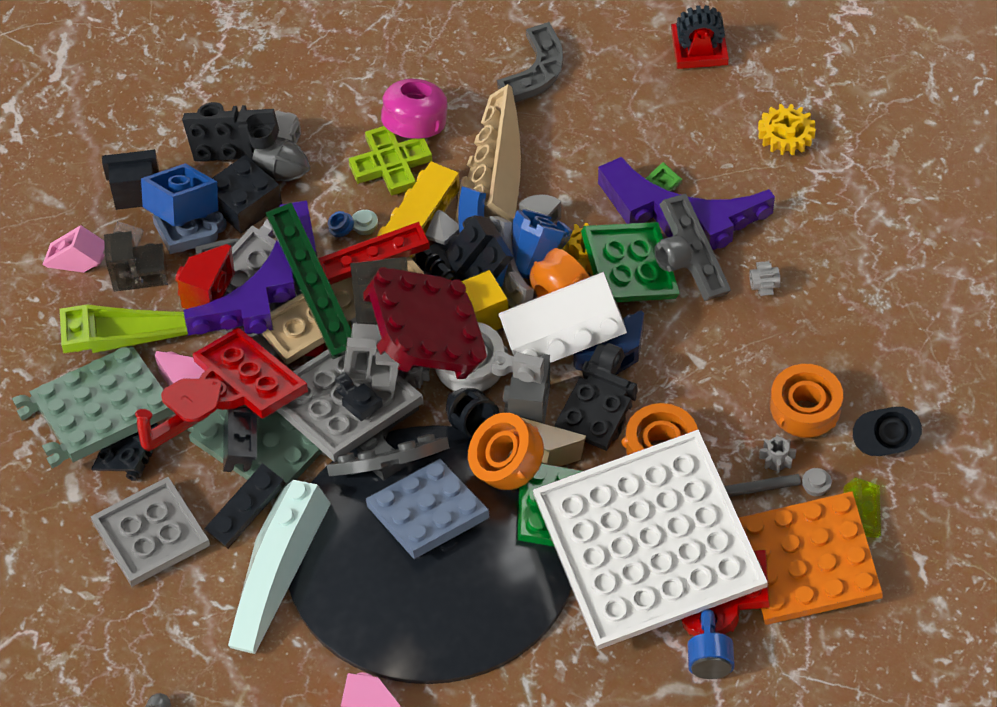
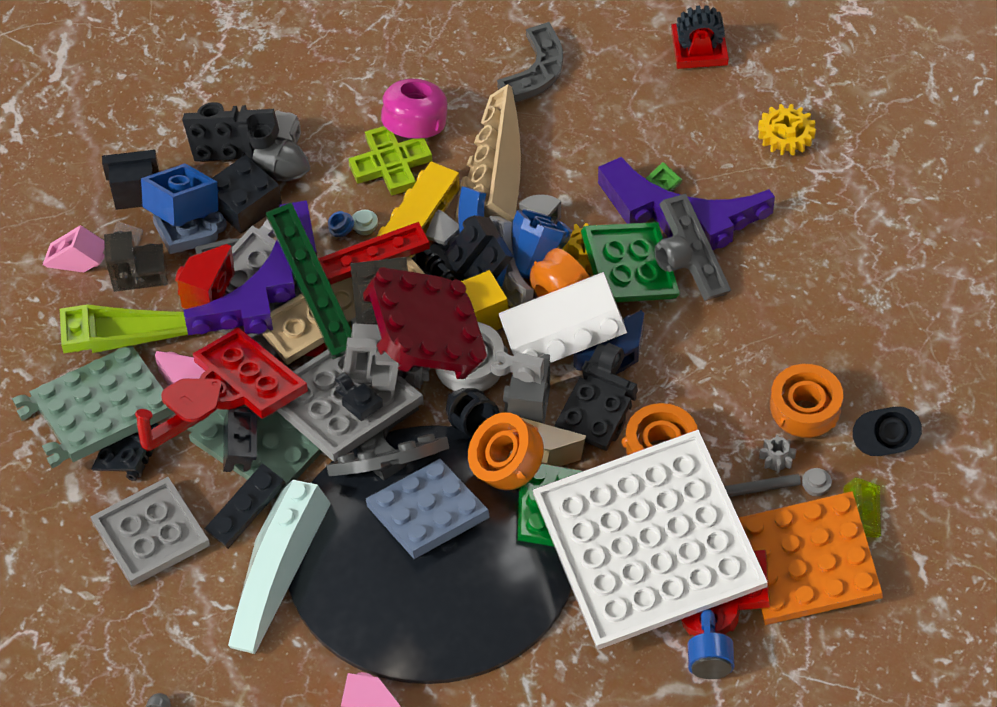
(764, 278): light grey gear -> none

